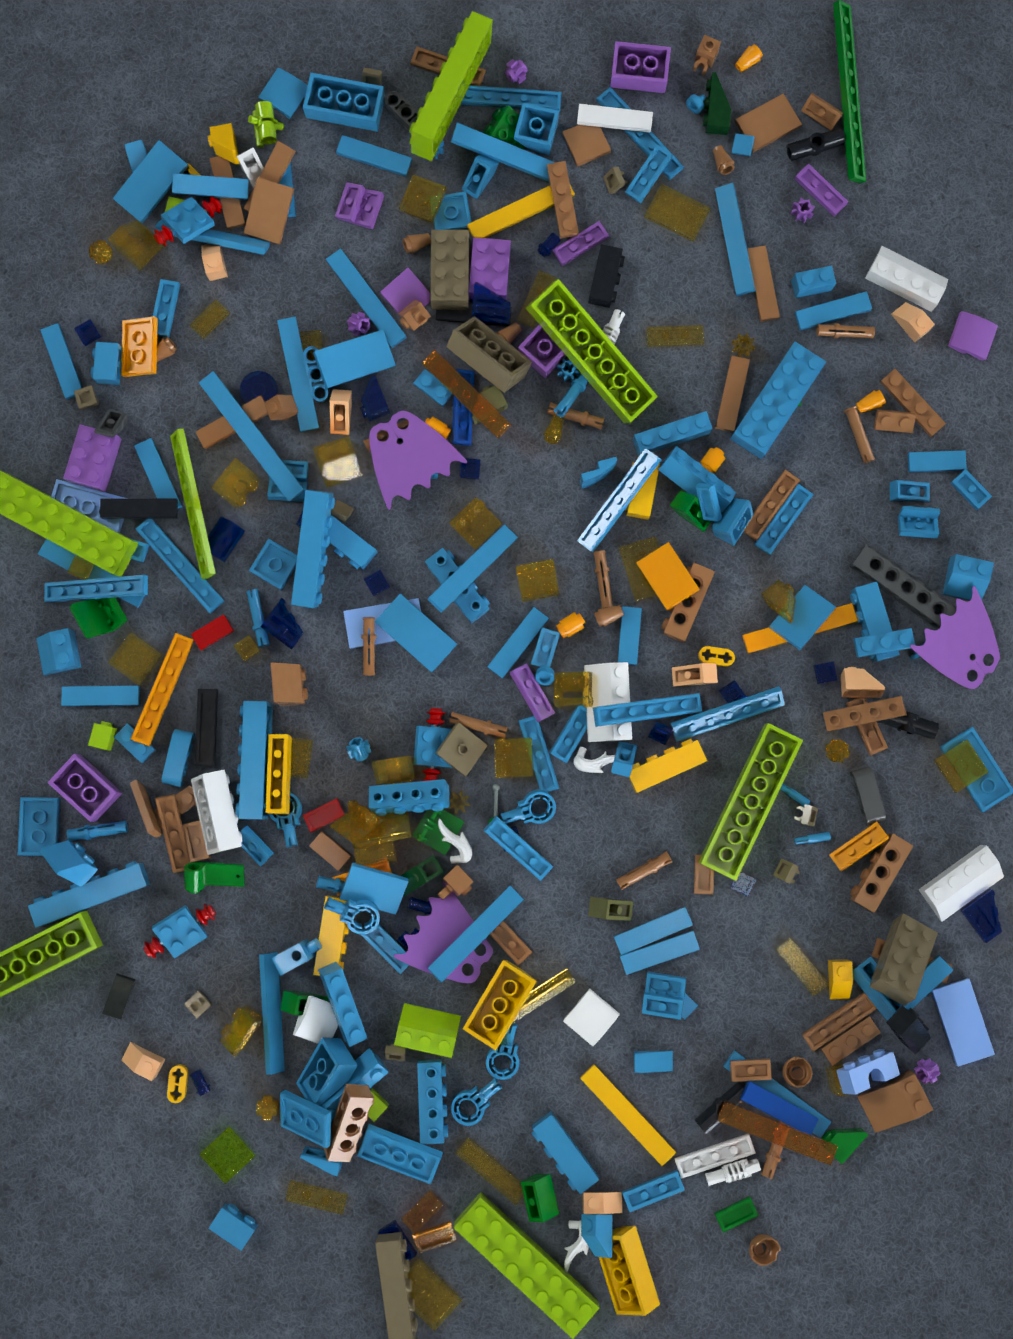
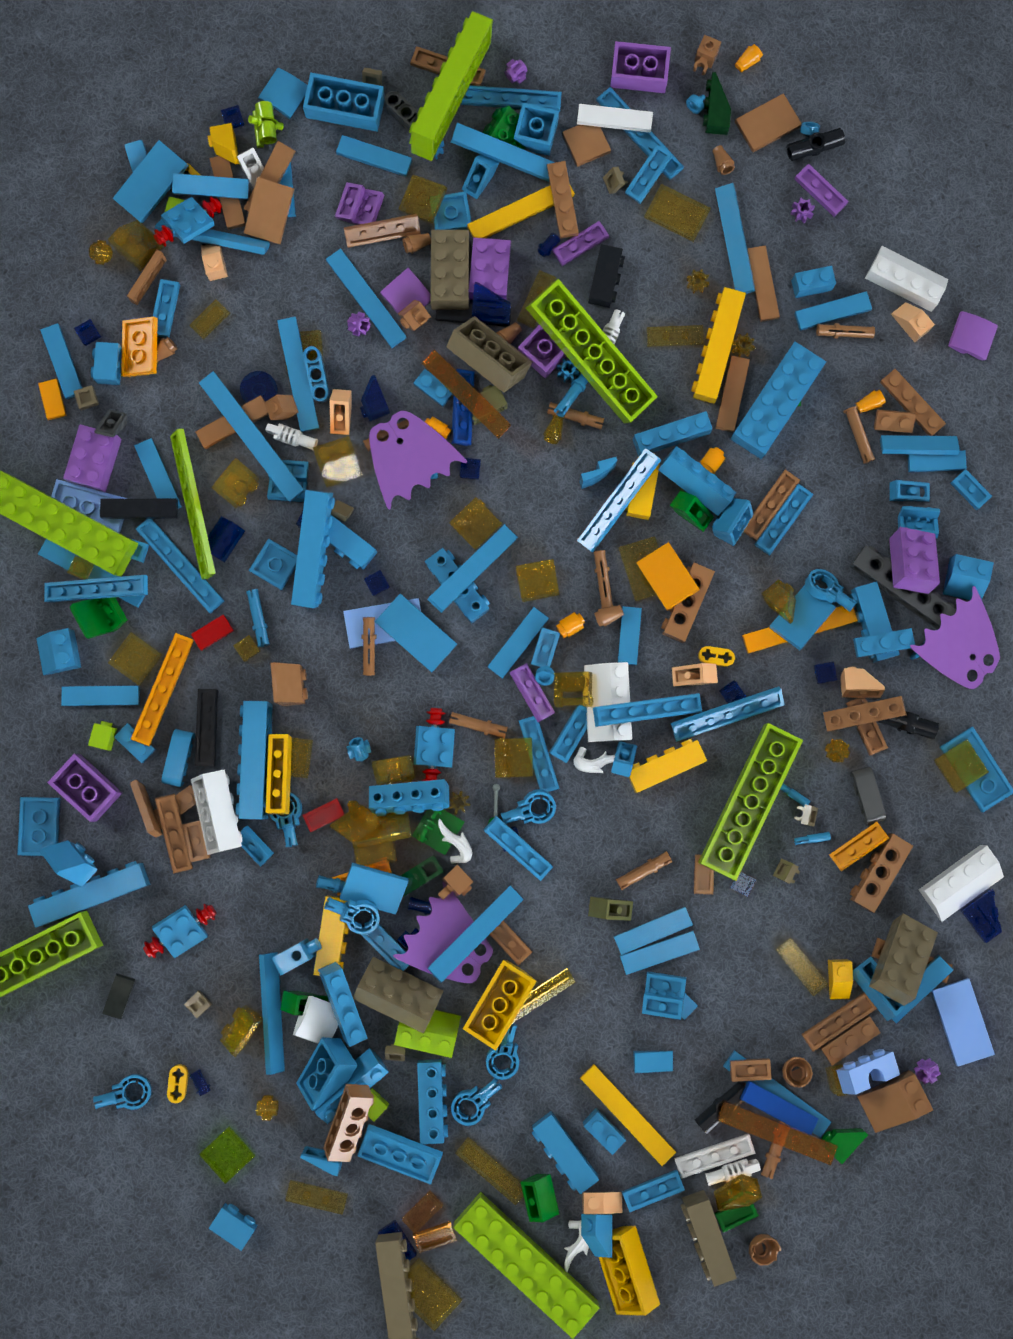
(52, 399): none -> light orange tile
(89, 832): dark azure pin -> none
(112, 1097): none -> dark azure pin
(142, 1061): light nougat slope -> none
(146, 277): none -> medium nougat tile
(220, 874): green door -> none
(233, 116): none -> clear blue plate
(283, 625): clear blue wing -> none
(291, 436): none -> white hinge
(305, 1118): dark azure tile -> none
(330, 851): medium nougat tile -> none
(354, 359): dark azure tile -> none
(382, 230): none -> medium nougat tile
(398, 994): none -> dark tan brick
(461, 749): dark tan plate -> none
(591, 1017): white slope -> none
(604, 1131): none -> dark azure brick
(660, 733): clear blue tile -> none
(697, 286): none -> clear yellow gear
(708, 502): dark azure tile -> none
(709, 1240): none -> dark tan brick
(719, 345): none -> yellow brick
(738, 1193): none -> clear yellow slope
(743, 144): dark azure tile -> none
(809, 128): none -> dark azure tile
(821, 111): medium nougat plate -> none
(833, 593): none -> dark azure pin
(849, 92): green plate -> none
(909, 1029): black brick -> none
(914, 560): none -> medium lavender brick
(919, 444): none -> dark azure tile

